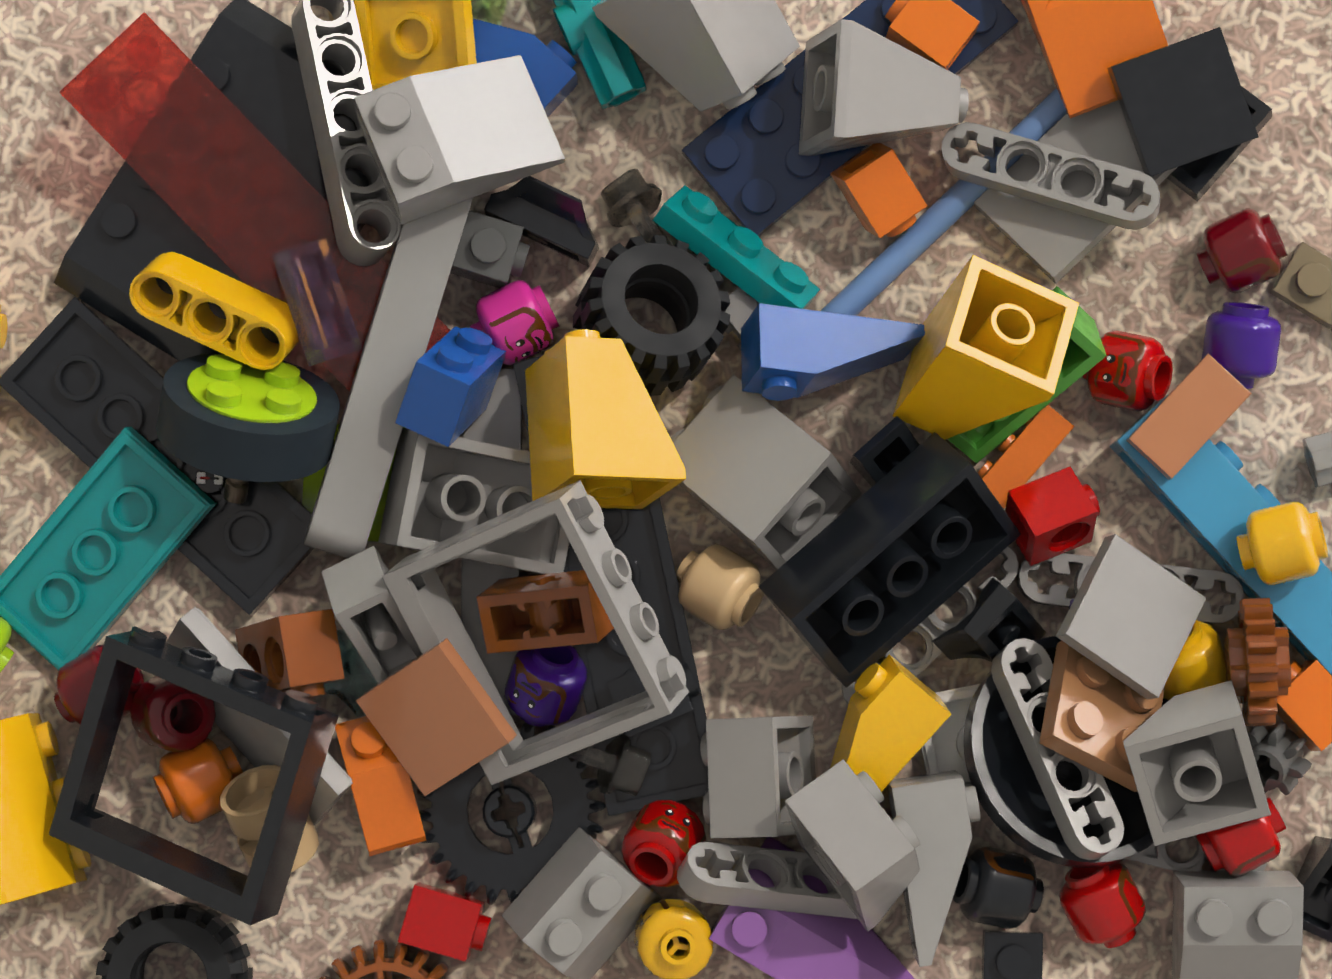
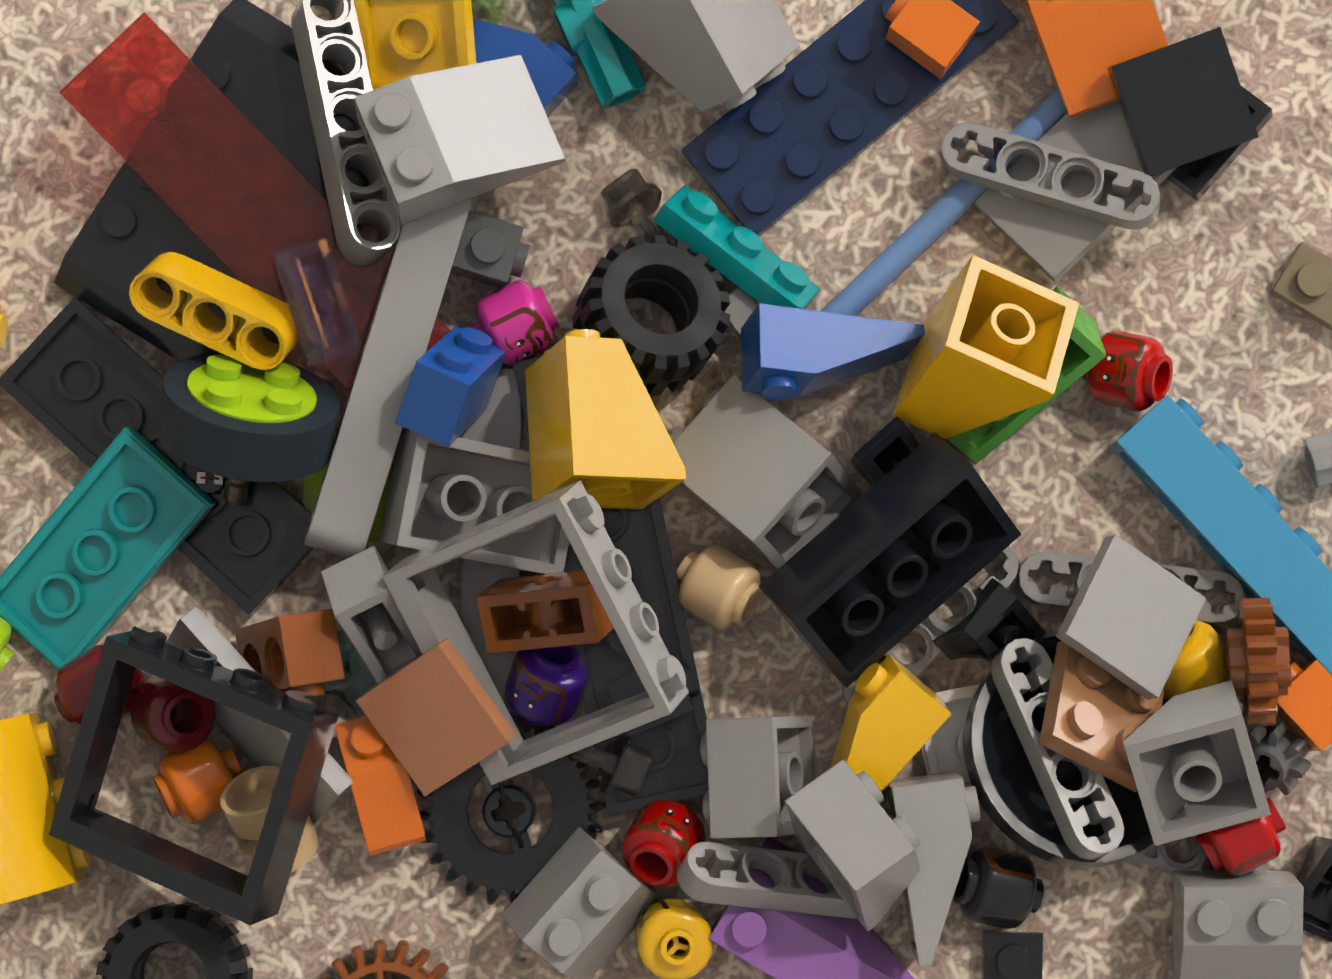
(444, 922): red brick -> none
(547, 218): black slope -> none
(872, 91): light grey slope -> none
(879, 191): orange brick -> none
(1025, 453): orange piece -> none
(1052, 515): red brick -> none
(1102, 904): red head -> none
(1188, 416): nougat tile -> none
(1242, 250): dark red head -> none
(1243, 341): dark purple head -> none
(1283, 543): yellow head -> none

